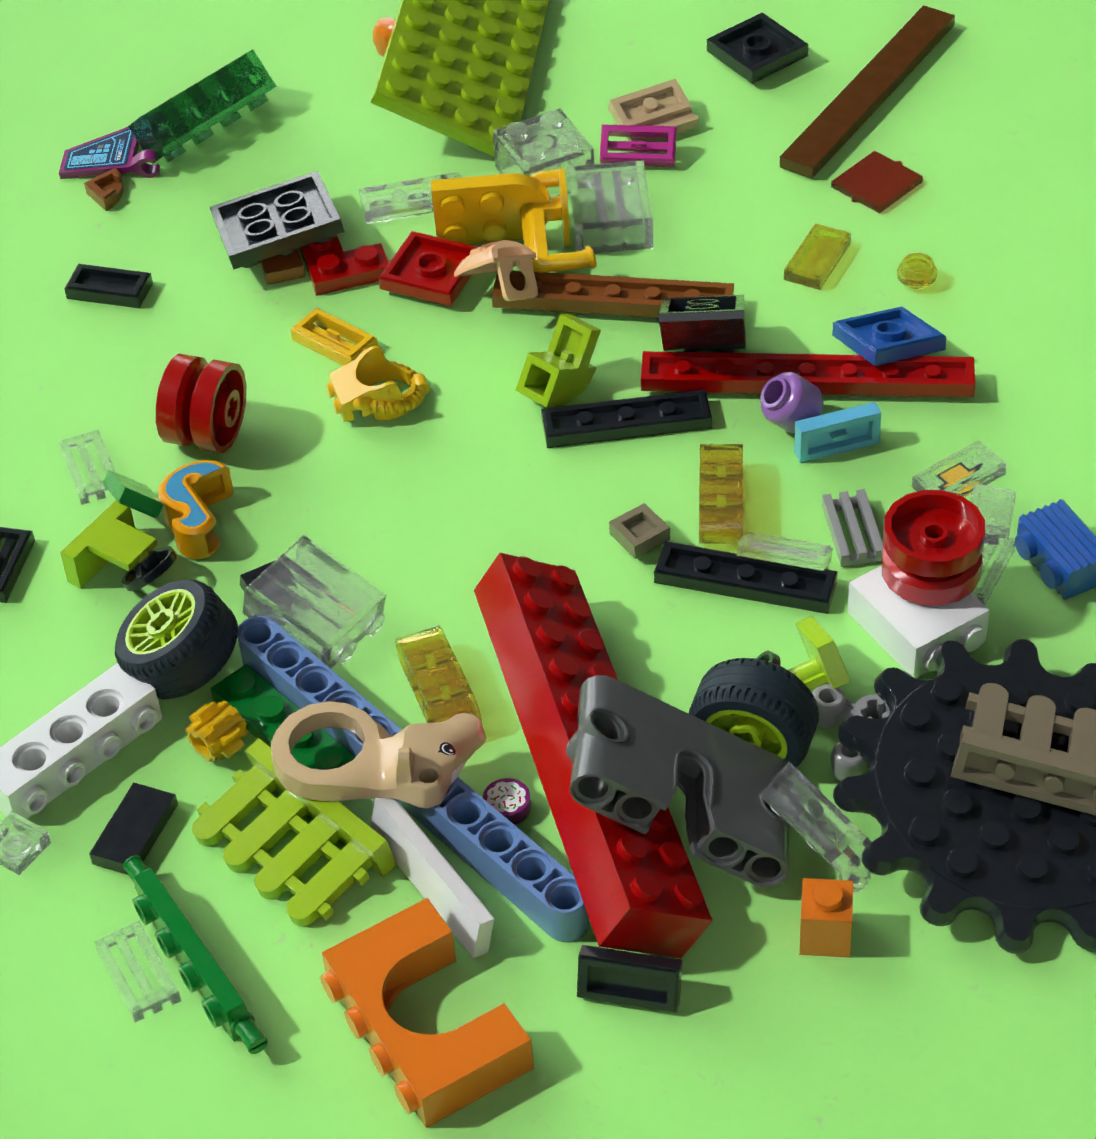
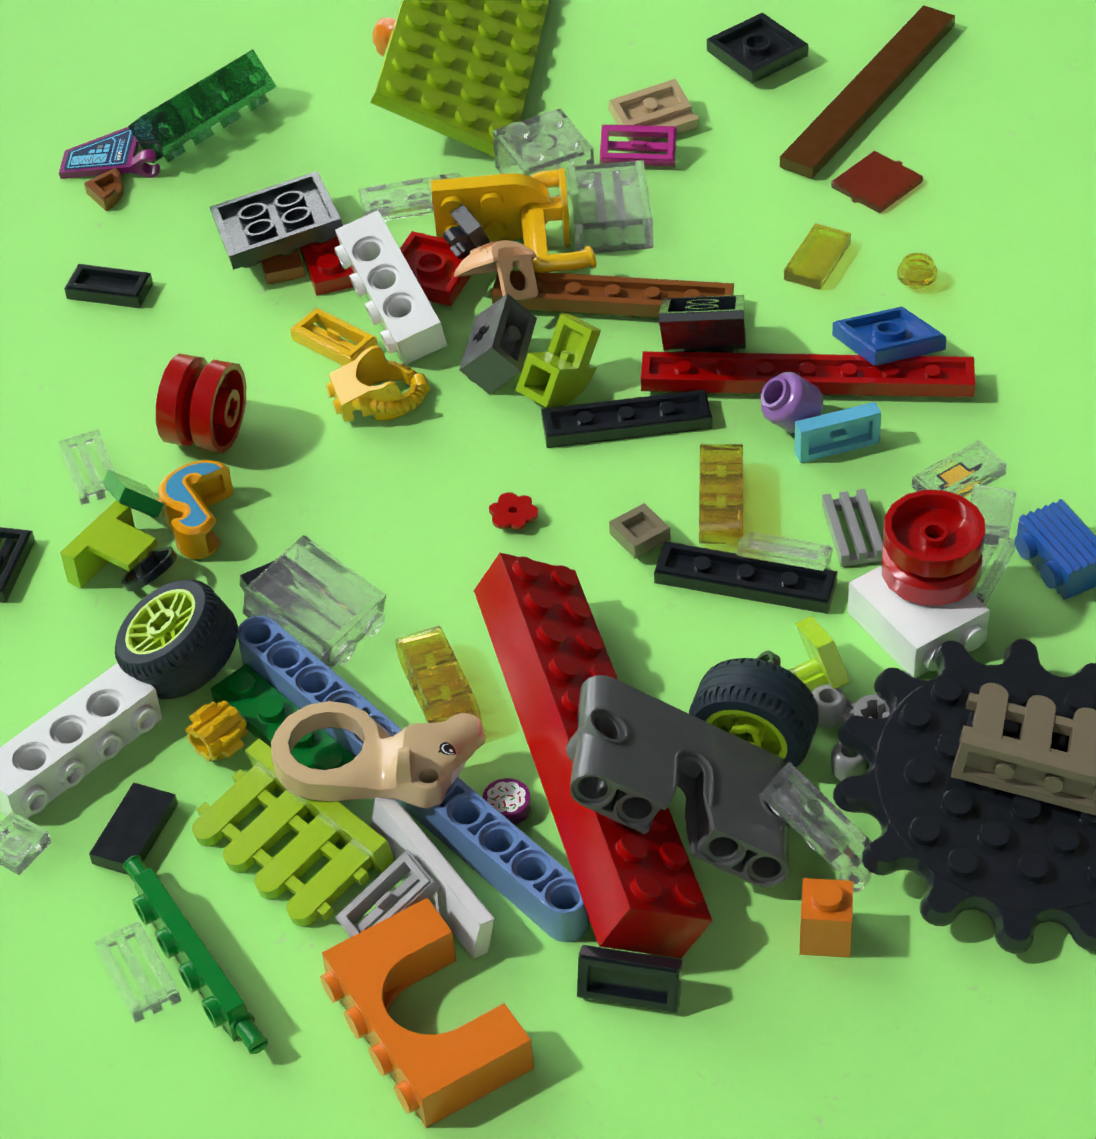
(390, 287): none -> white brick
(409, 892): none -> light grey tile
(468, 233): none -> black tile
(498, 344): none -> dark grey brick
(513, 511): none -> red plant

